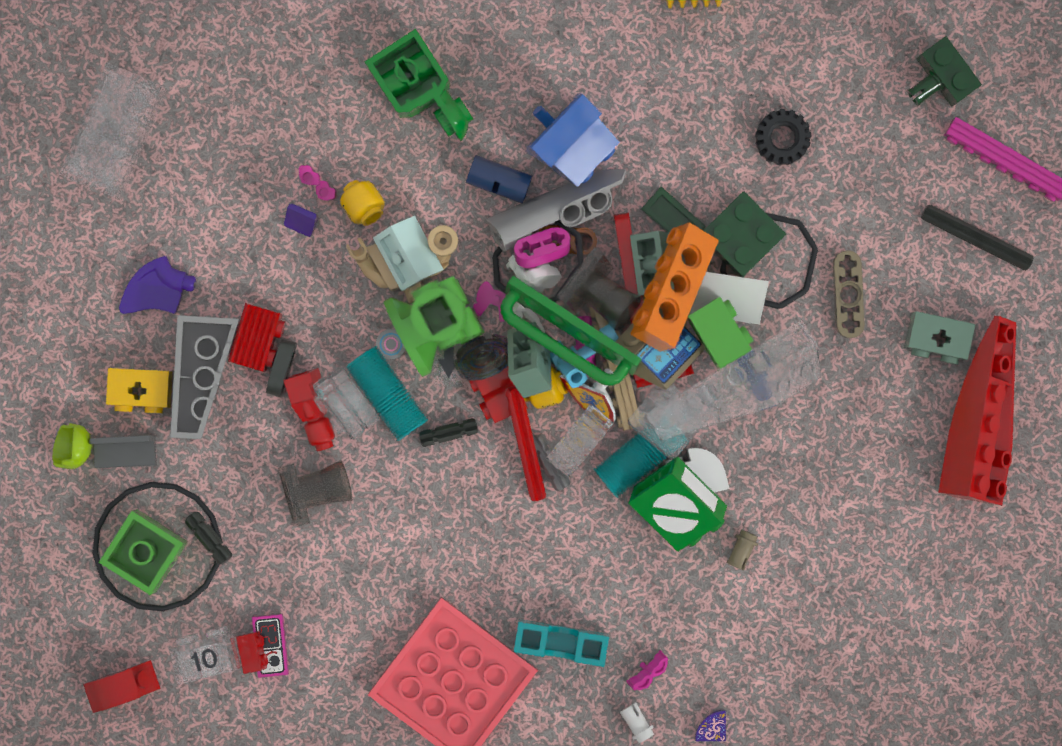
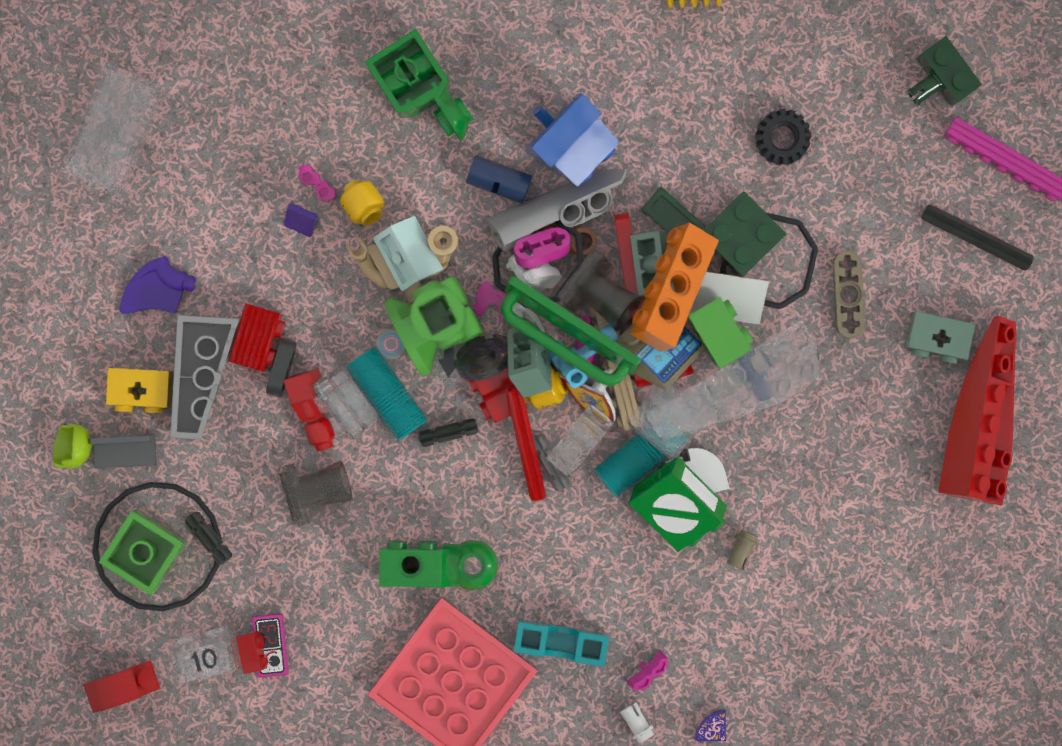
(438, 565): none -> green brick

